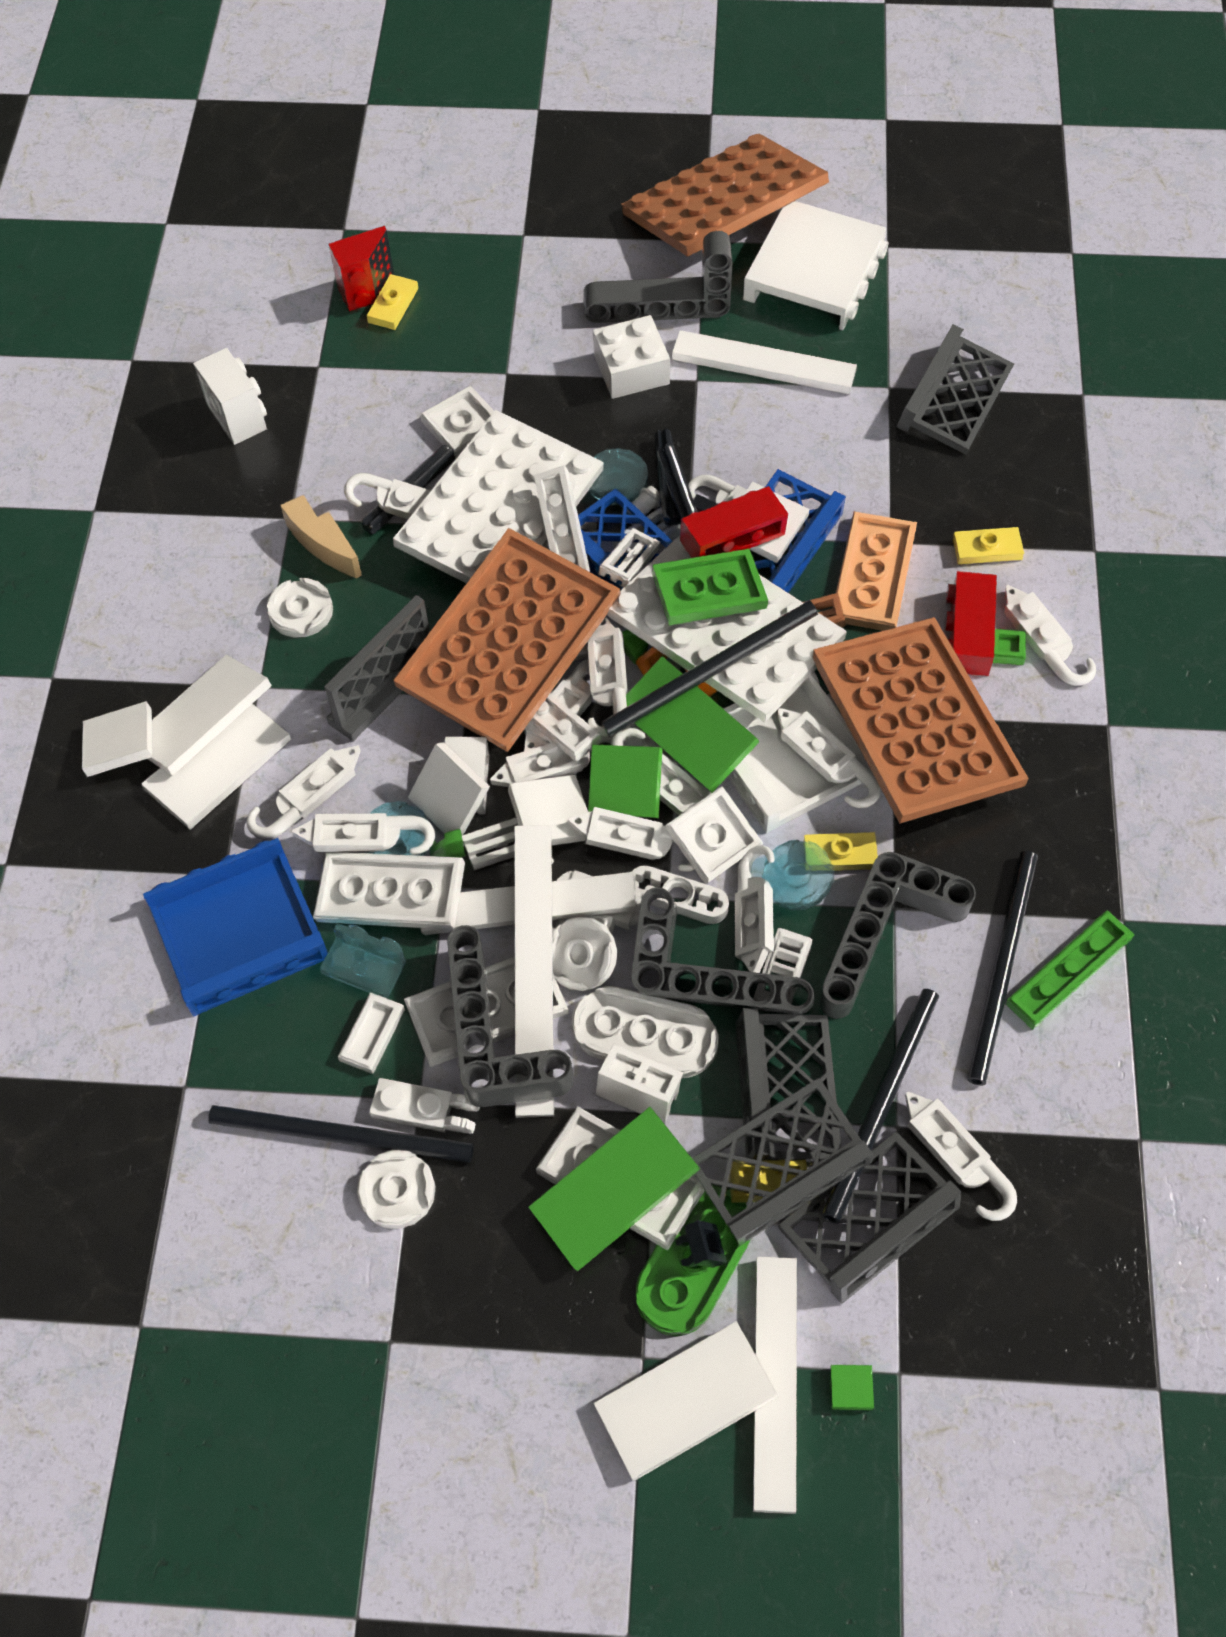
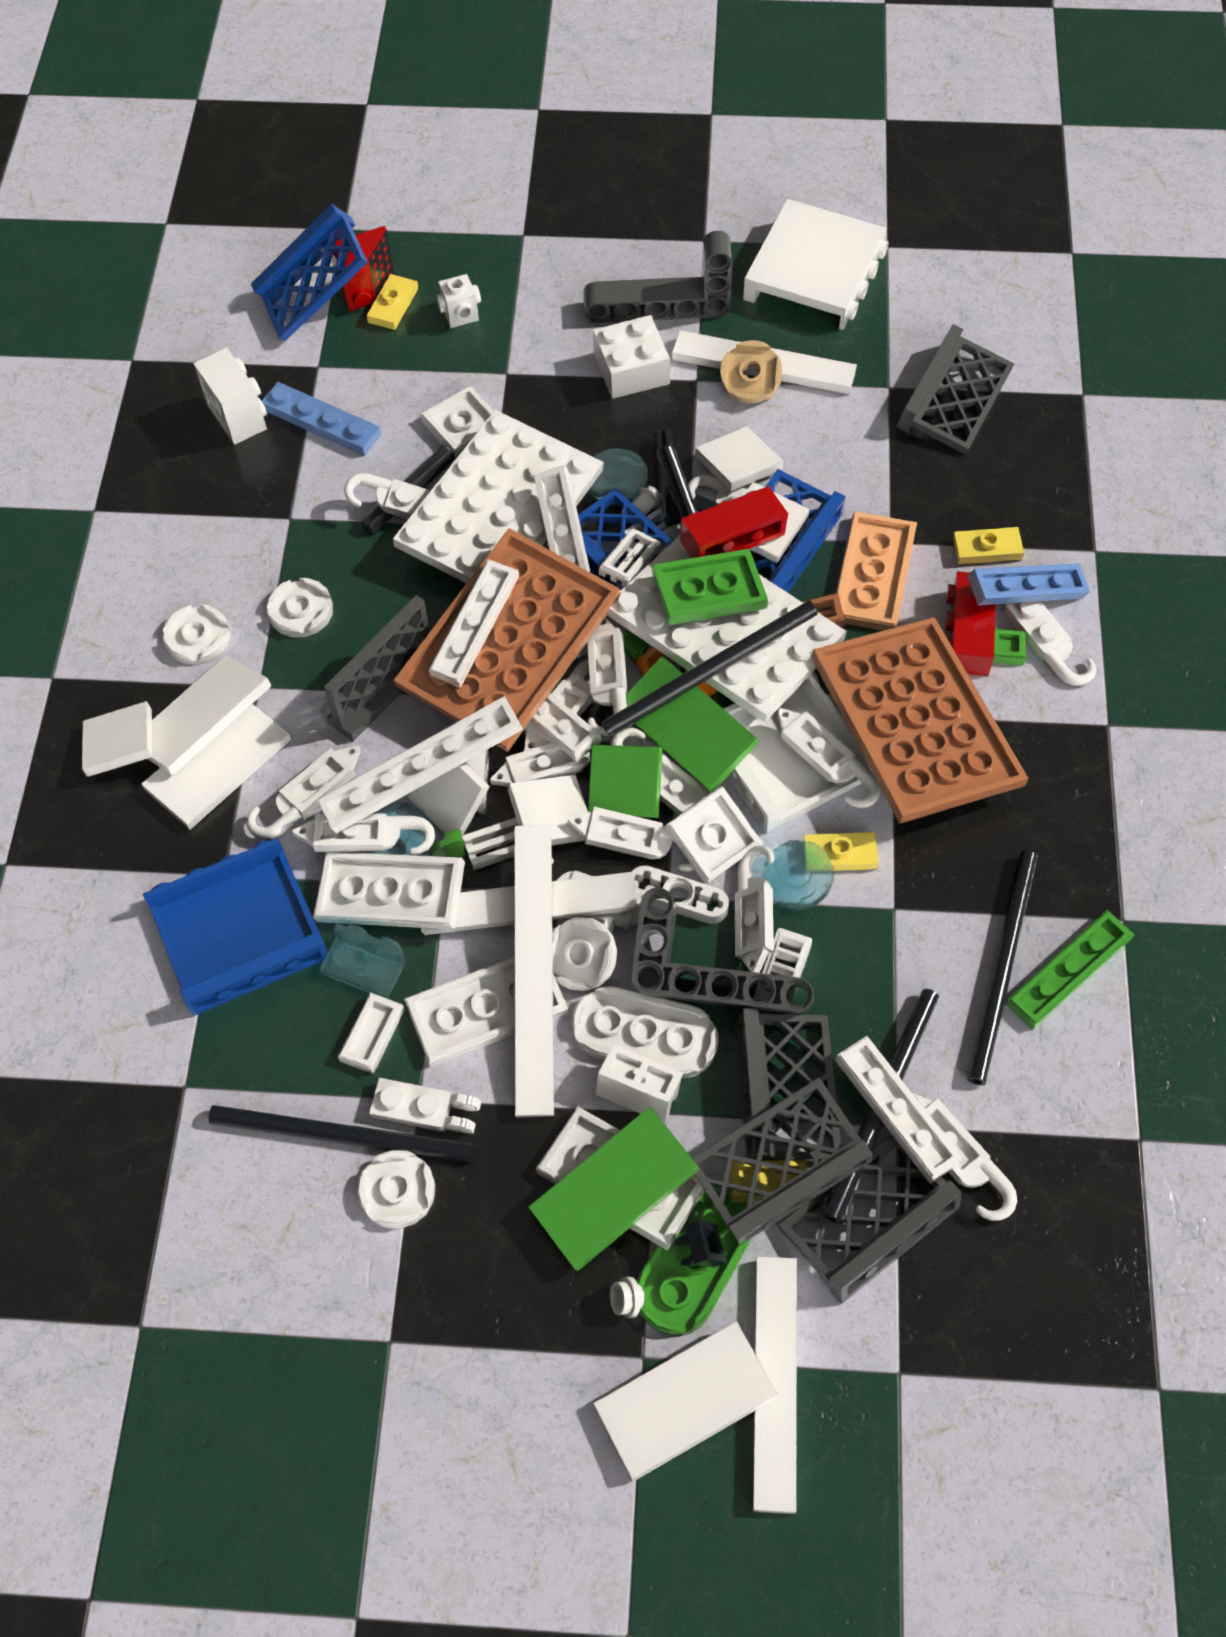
(196, 634): none -> white tile
(299, 262): none -> blue fence
(320, 536): tan slope -> none
(321, 418): none -> medium blue plate
(420, 764): none -> white plate
(458, 300): none -> white brick
(473, 623): none -> white tile
(479, 1032): dark grey beam -> none
(626, 1297): none -> white plate
(724, 193): nougat plate -> none
(739, 458): none -> white tile
(751, 389): none -> tan plate
(851, 1387): bright green tile -> none
(874, 919): dark grey beam -> none
(898, 1109): none -> white tile
(1028, 583): none -> medium blue plate

